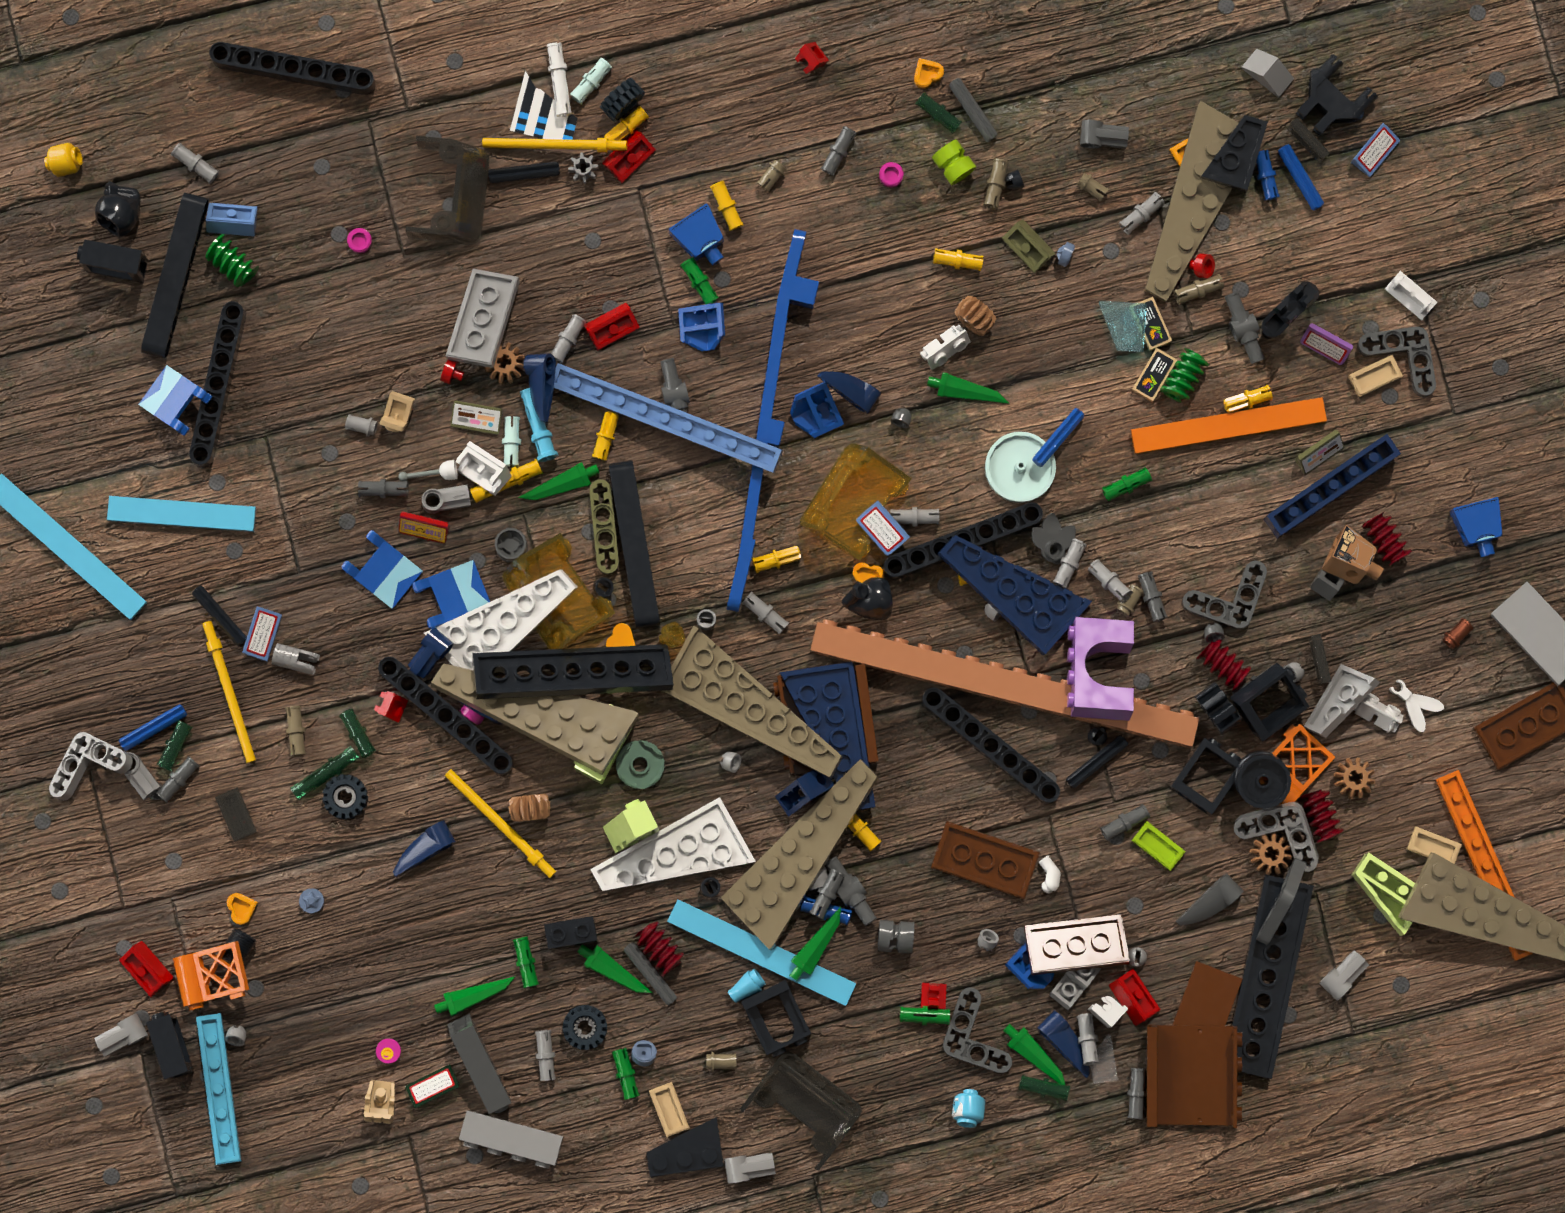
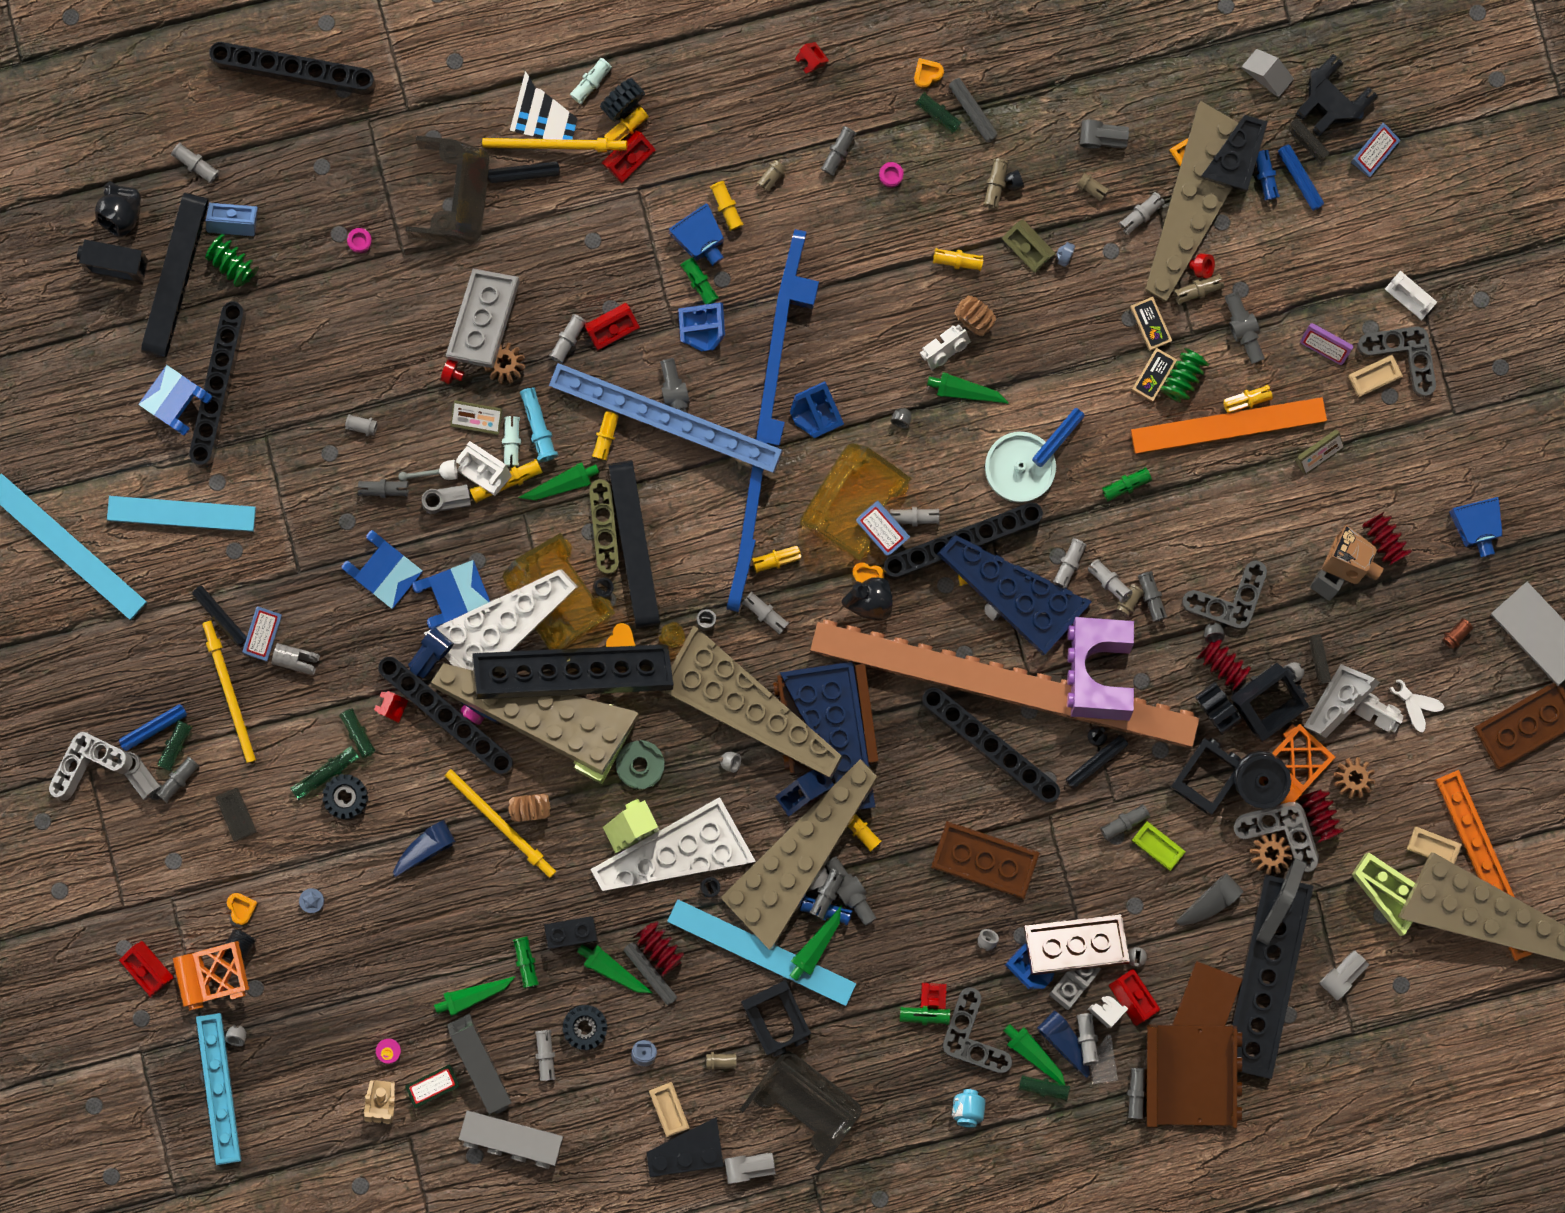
(63, 159): yellow head -> none
(126, 1033): light grey piece -> none
(169, 1045): black window -> none
(295, 731): dark tan pin -> none
(397, 412): tan bracket -> none
(423, 527): slope -> none
(510, 544): dark grey wheel -> none
(541, 375): dark blue piece -> none
(558, 75): white pin -> none
(589, 168): light grey gear -> none
(625, 1073): green pin -> none
(748, 985): medium azure cone -> none
(852, 389): dark blue piece -> none
(895, 936): dark grey wheel -> none
(954, 162): lime wheel -> none
(1052, 877): white arm -> none
(1053, 535): dark grey plate -> none
(1125, 324): clear light blue wing -> none
(1289, 309): black connector -> none
(1332, 486): dark blue brick -> none

